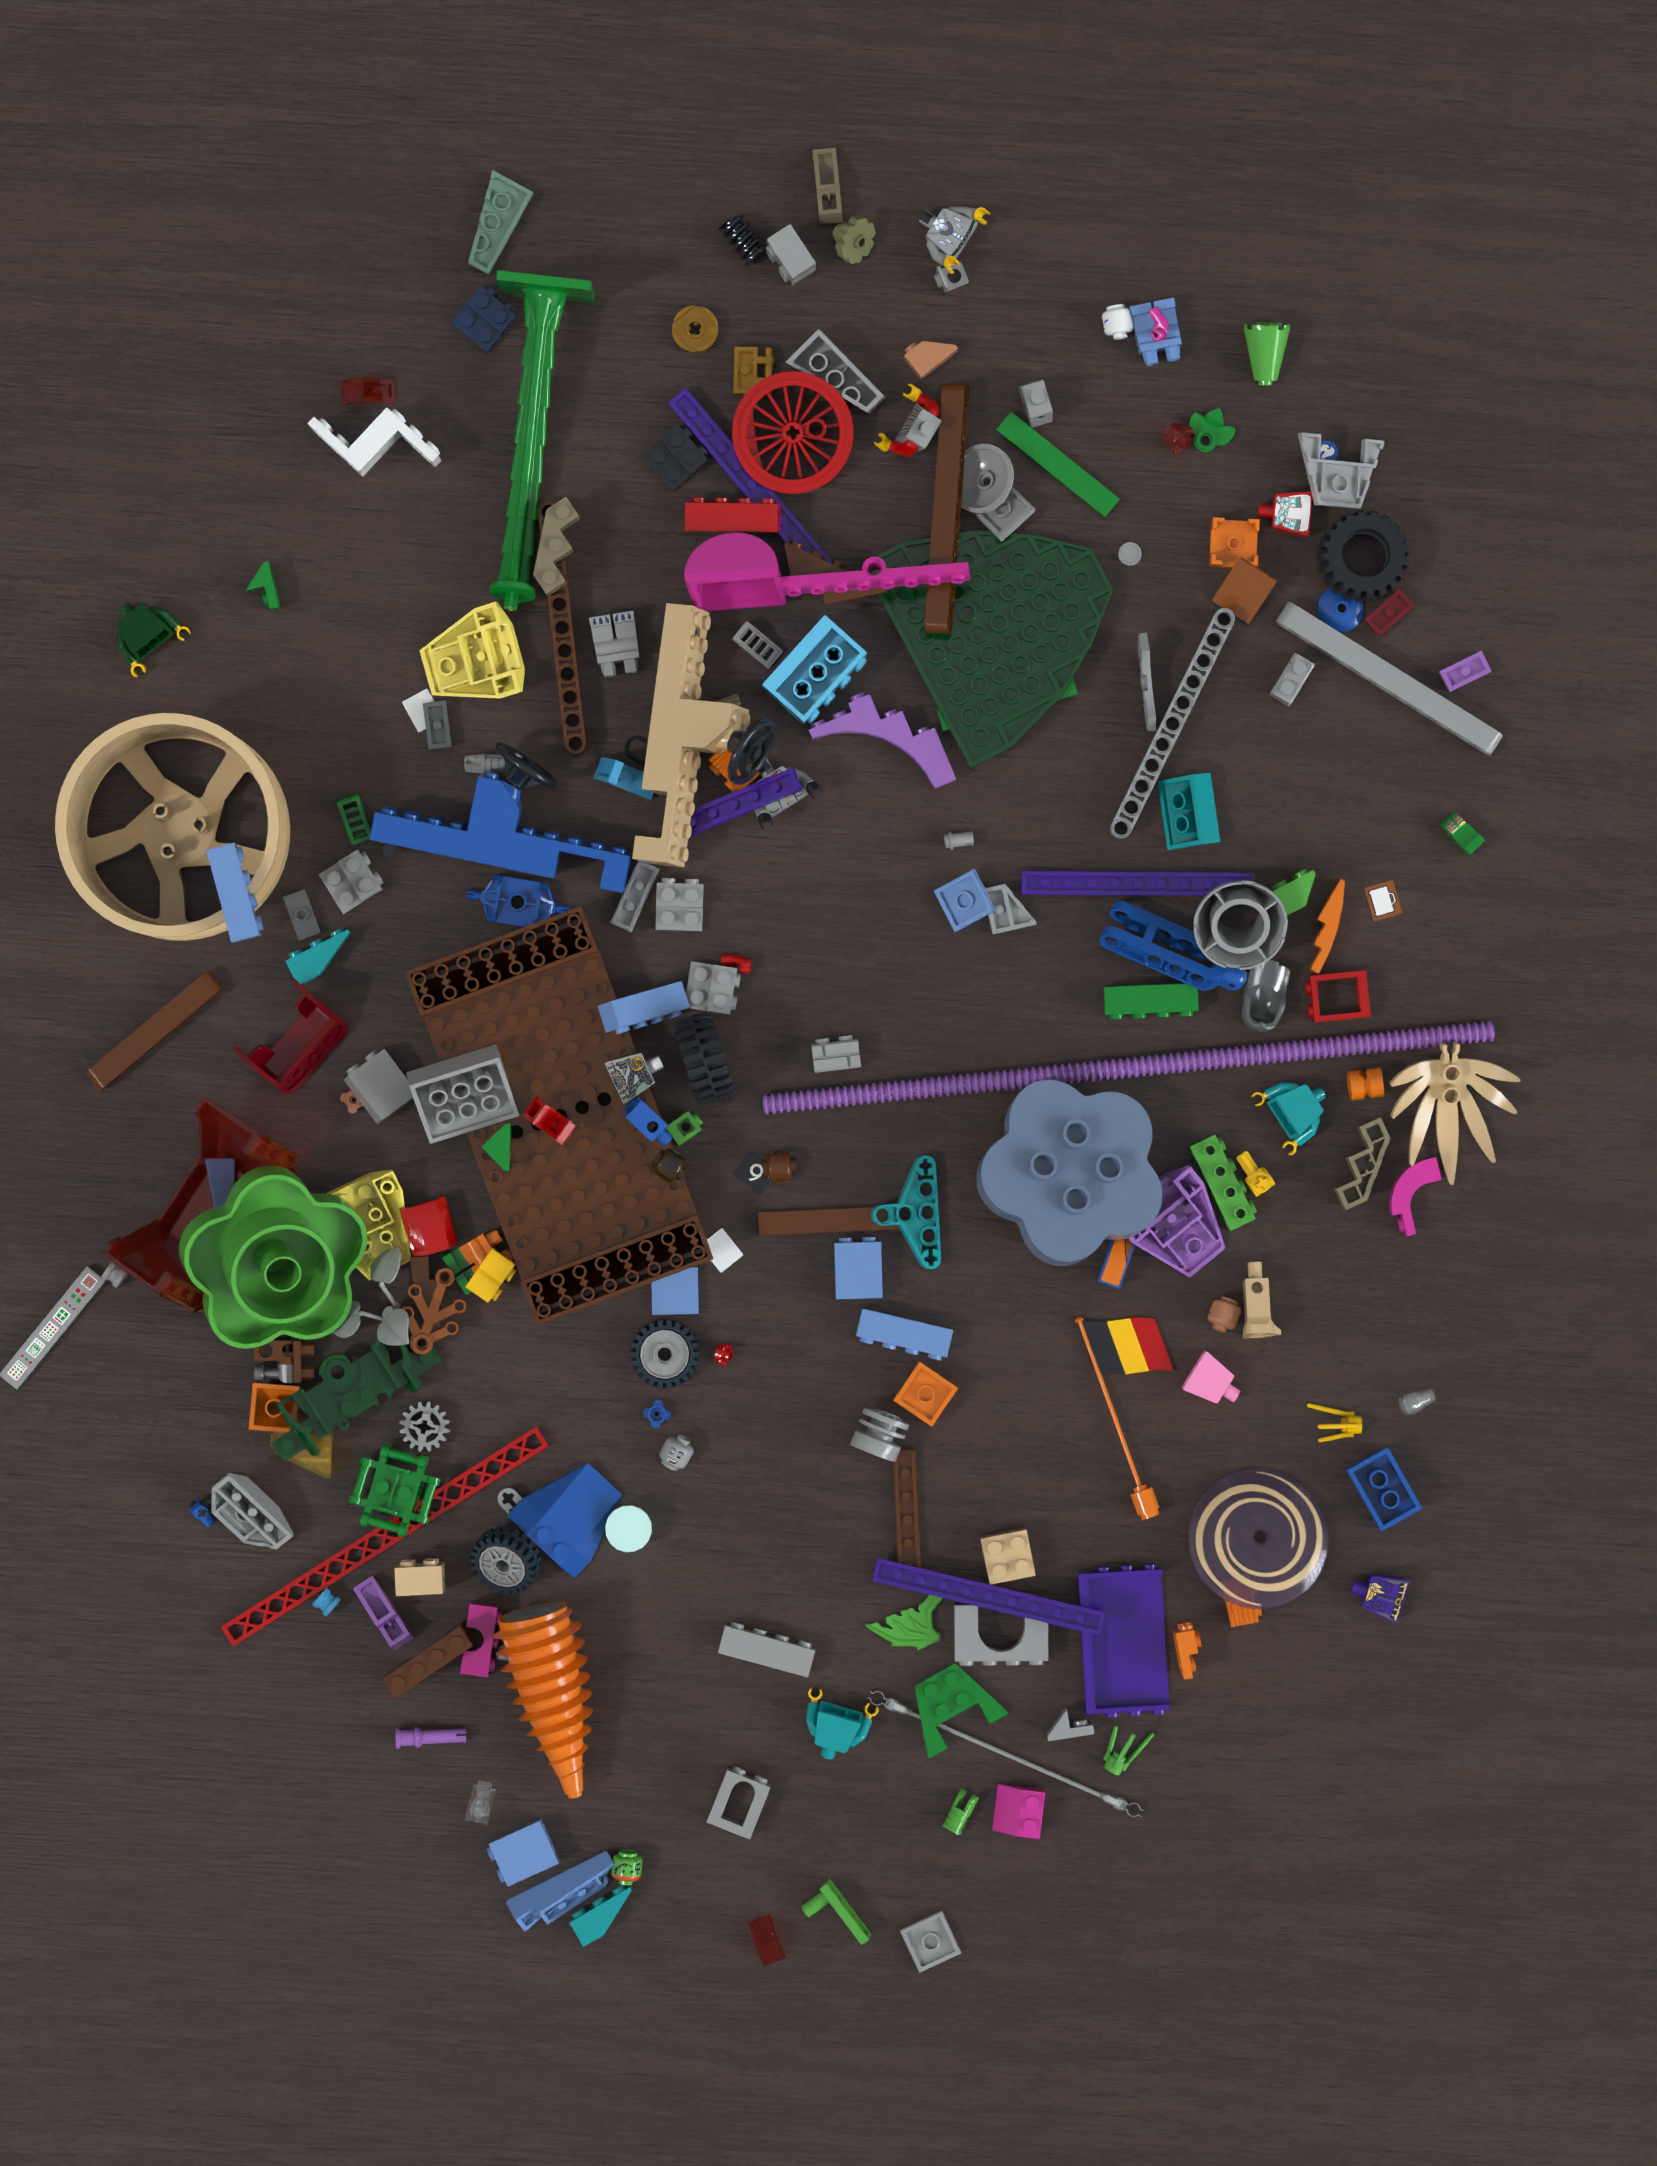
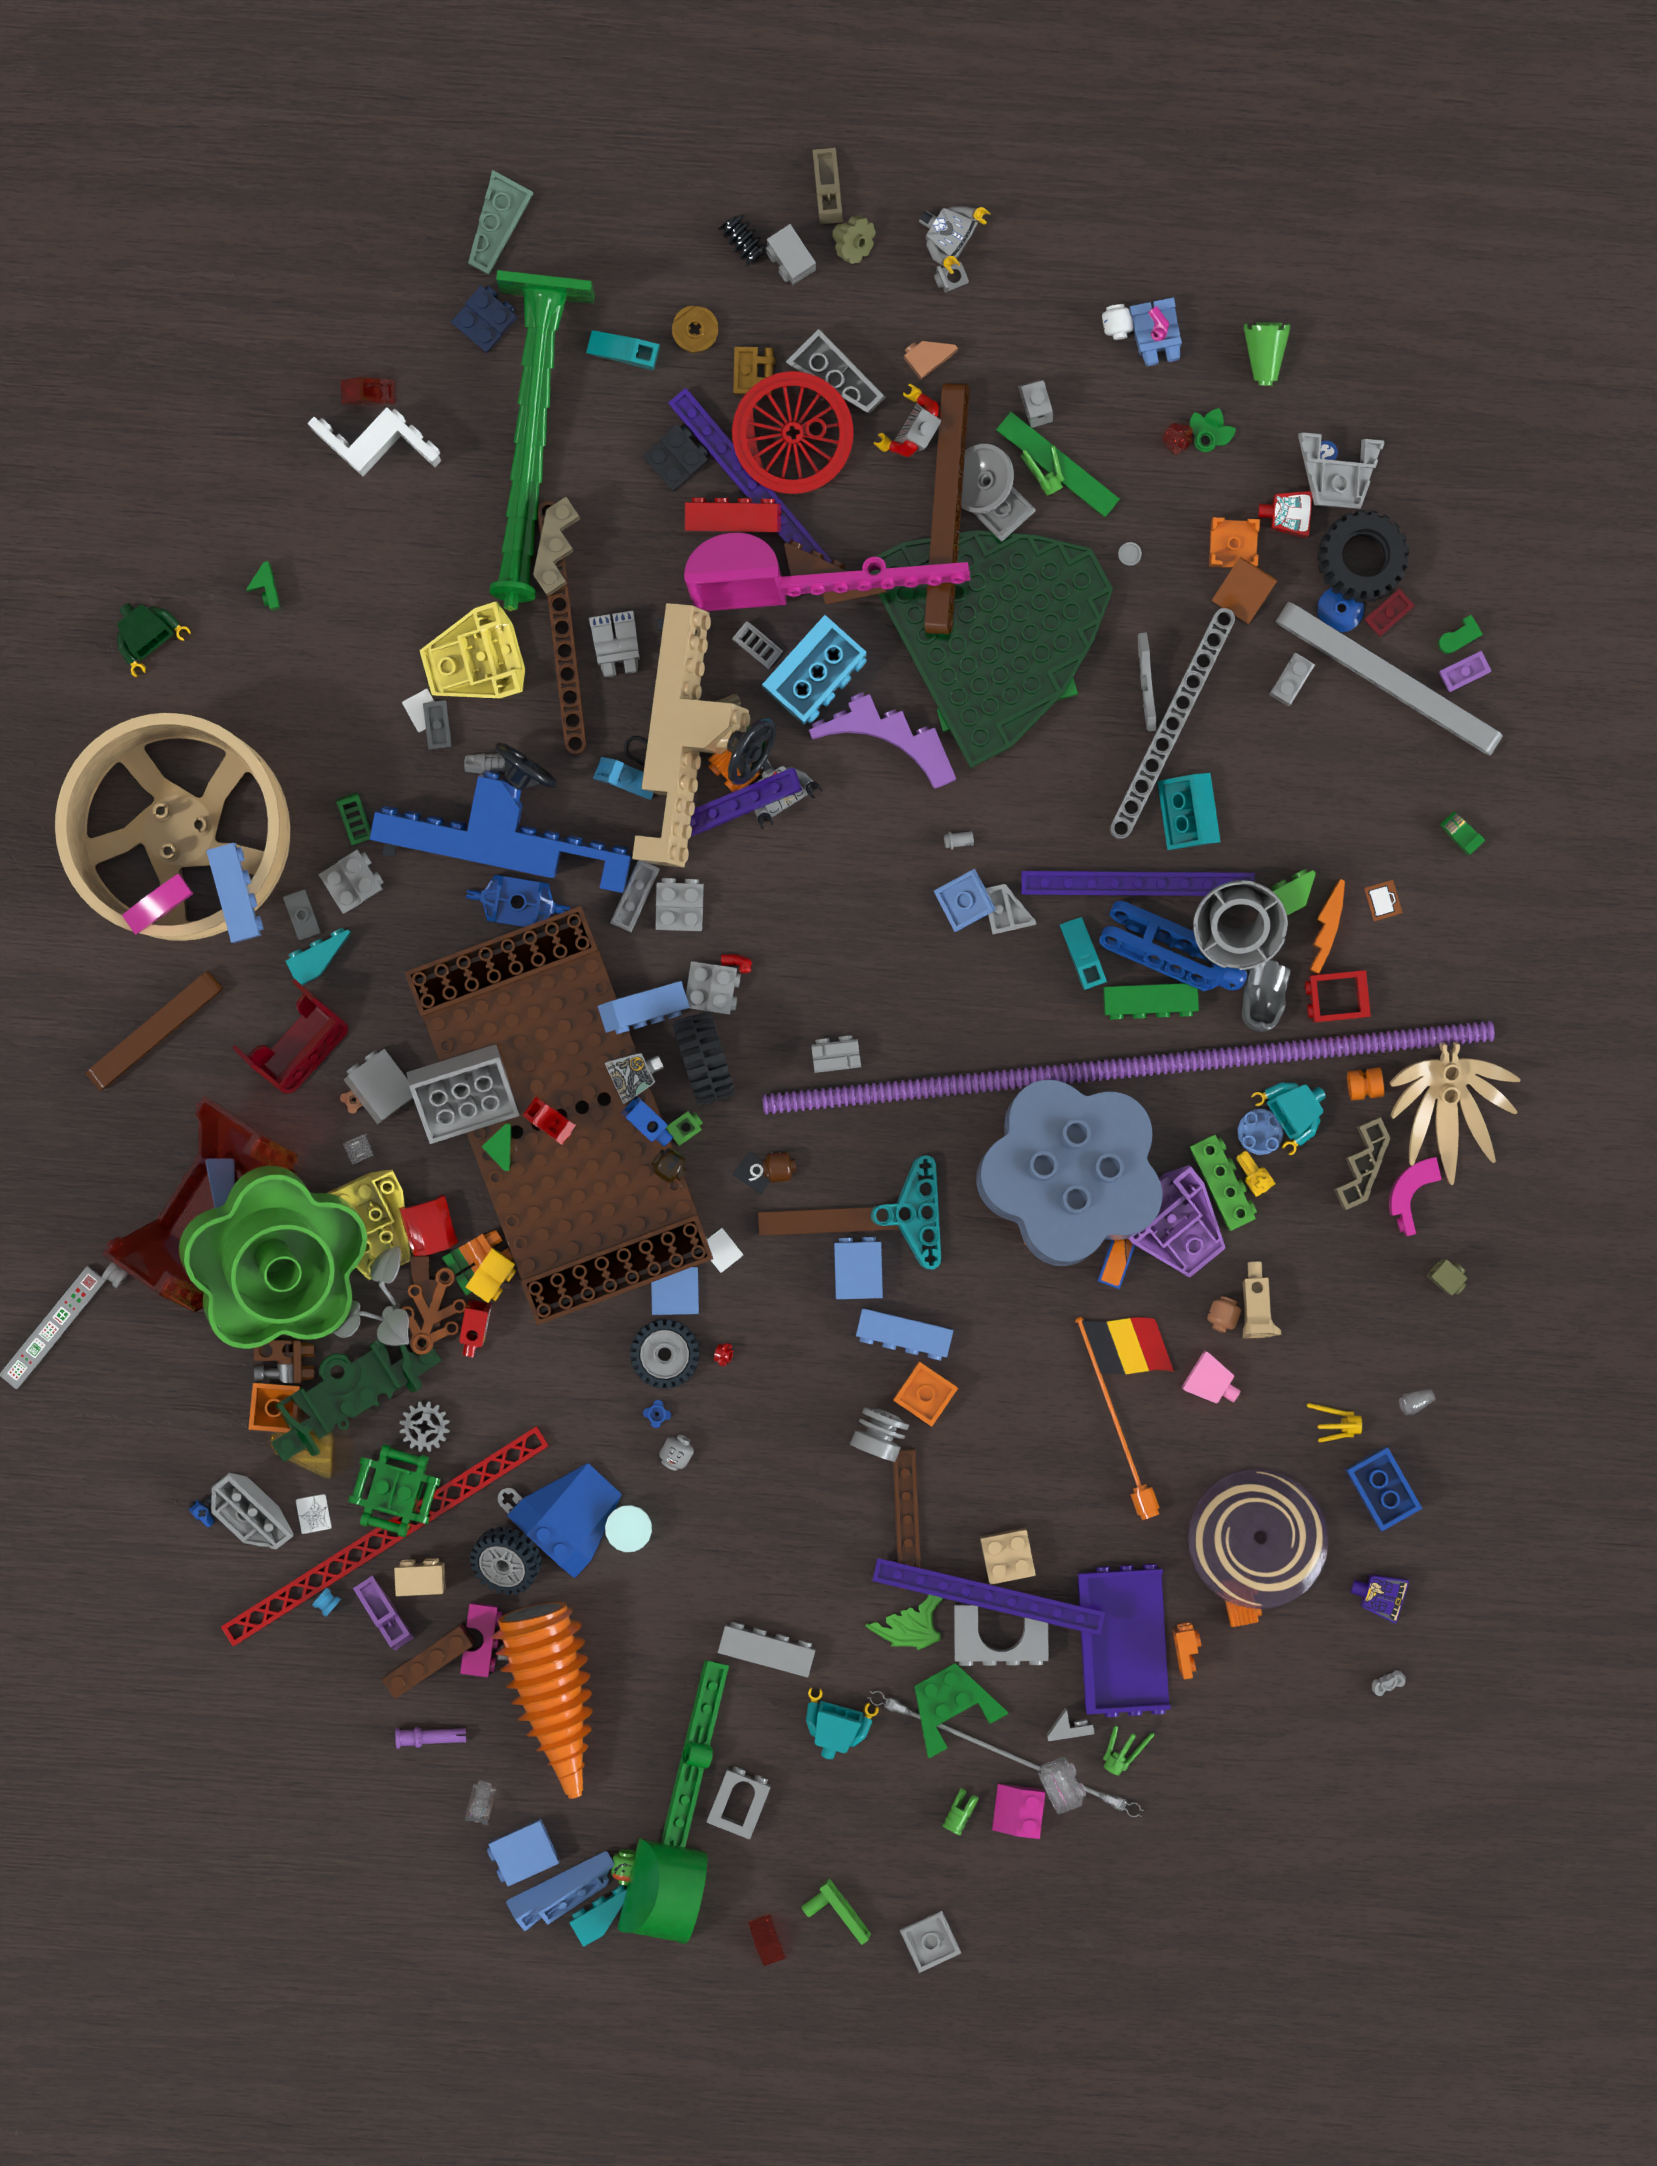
(157, 904): none -> dark pink slope
(313, 1514): none -> white sticker
(358, 1149): none -> clear tile
(475, 1318): none -> red torso
(623, 349): none -> teal slope
(666, 1875): none -> green plate
(1049, 482): none -> bright green plant
(1061, 1785): none -> clear brick
(1083, 953): none -> teal slope
(1260, 1132): none -> medium blue dish
(1388, 1682): none -> light grey piece
(1448, 1276): none -> olive brick
(1453, 641): none -> green leg

